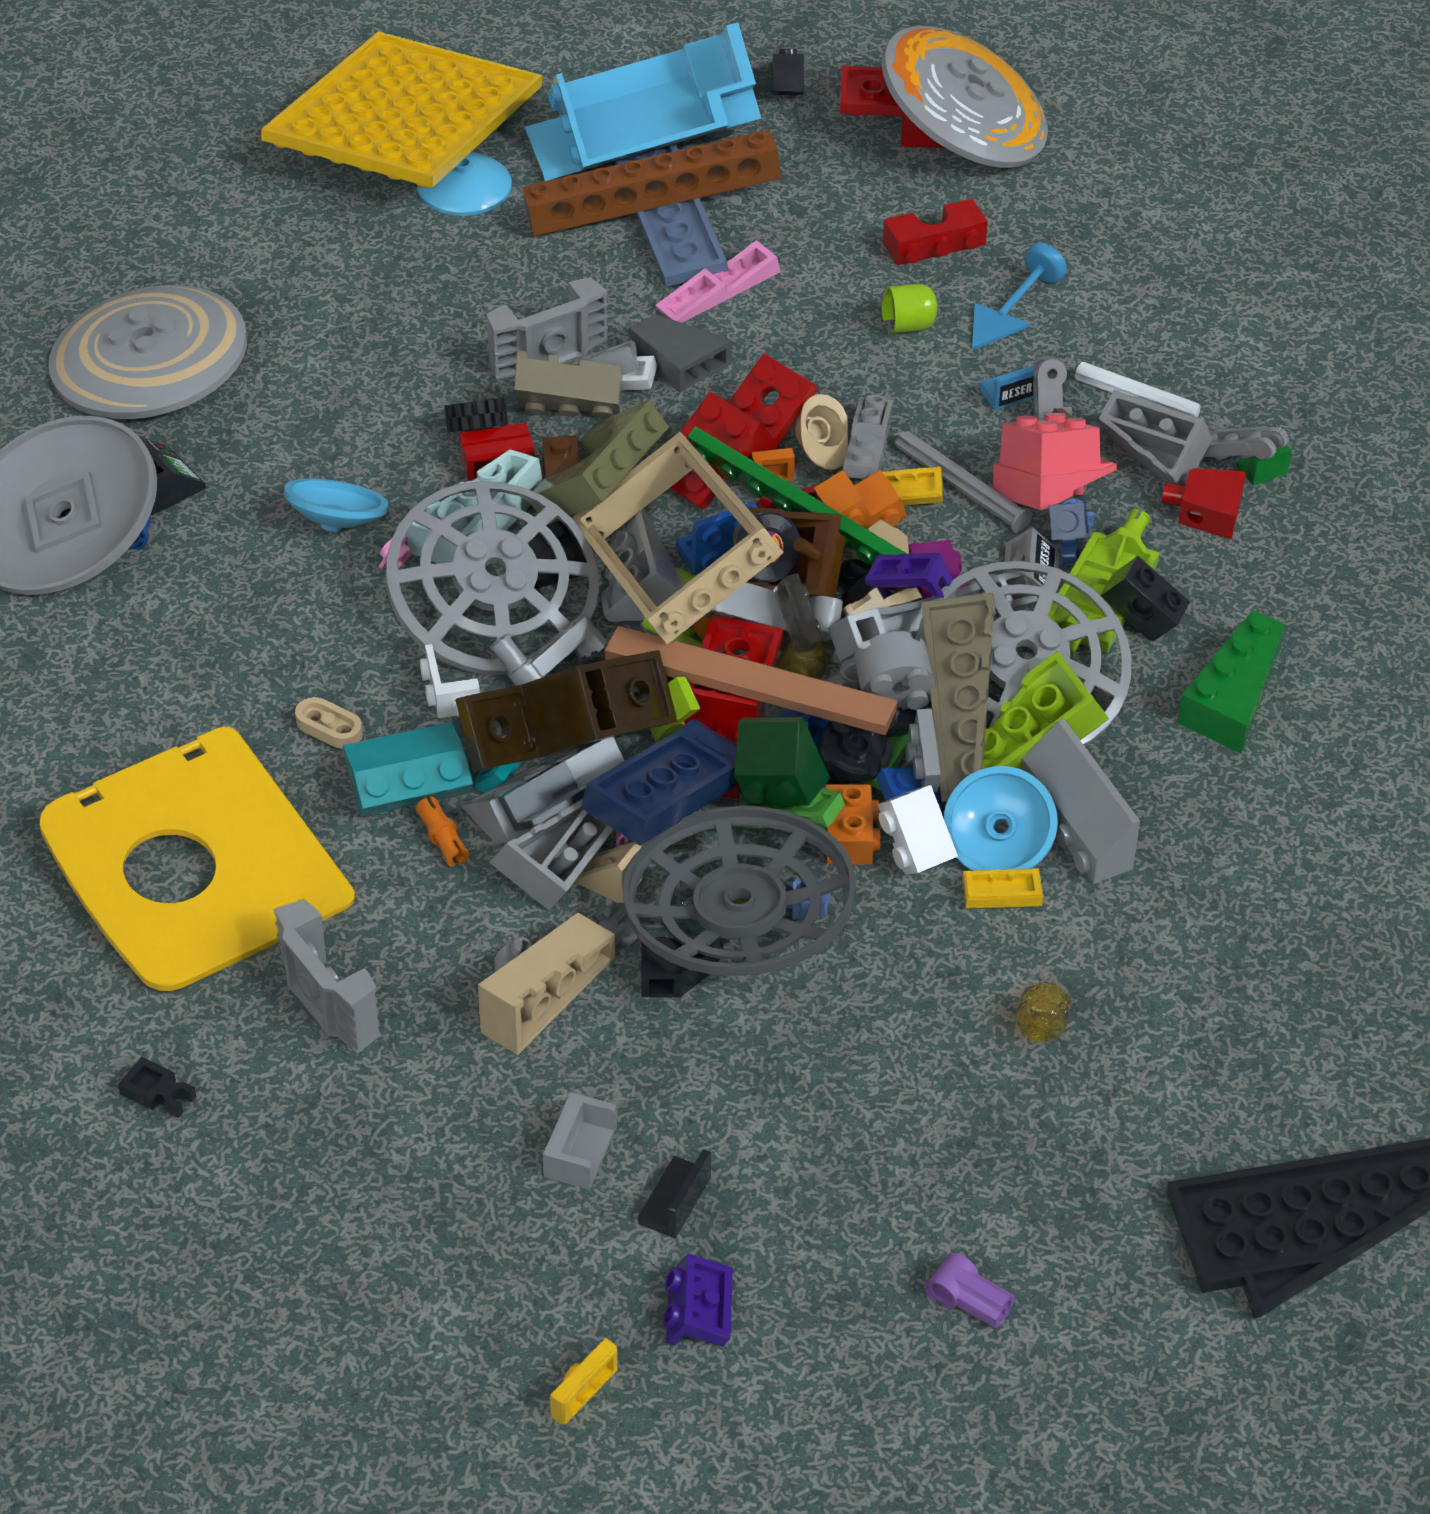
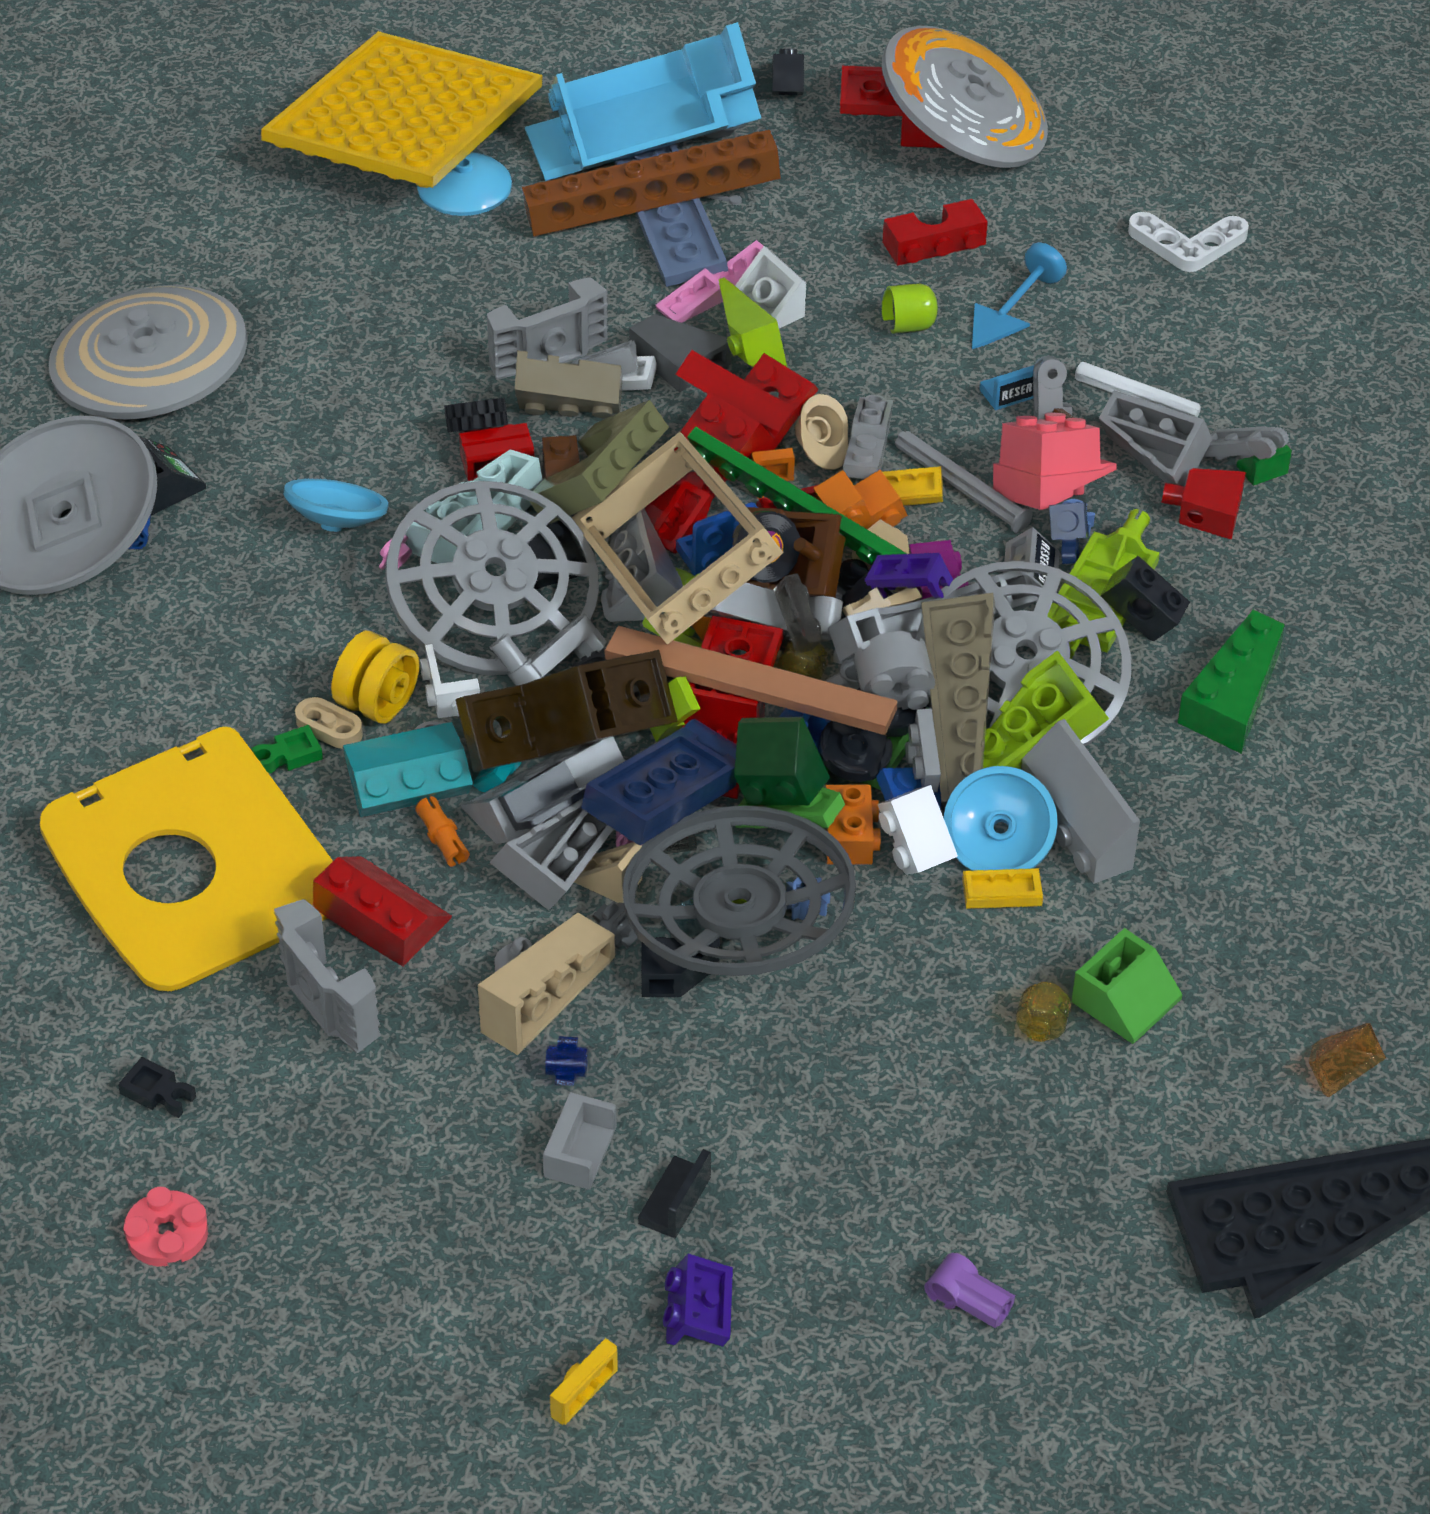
(160, 1207): none -> coral plate
(291, 749): none -> green plate
(375, 676): none -> yellow wheel
(377, 908): none -> red slope
(566, 1061): none -> clear blue gear
(677, 512): none -> red slope
(734, 390): none -> red sticker
(750, 327): none -> lime wedge
(774, 287): none -> white slope
(1126, 986): none -> bright green slope
(1185, 252): none -> white beam
(1344, 1057): none -> clear orange slope

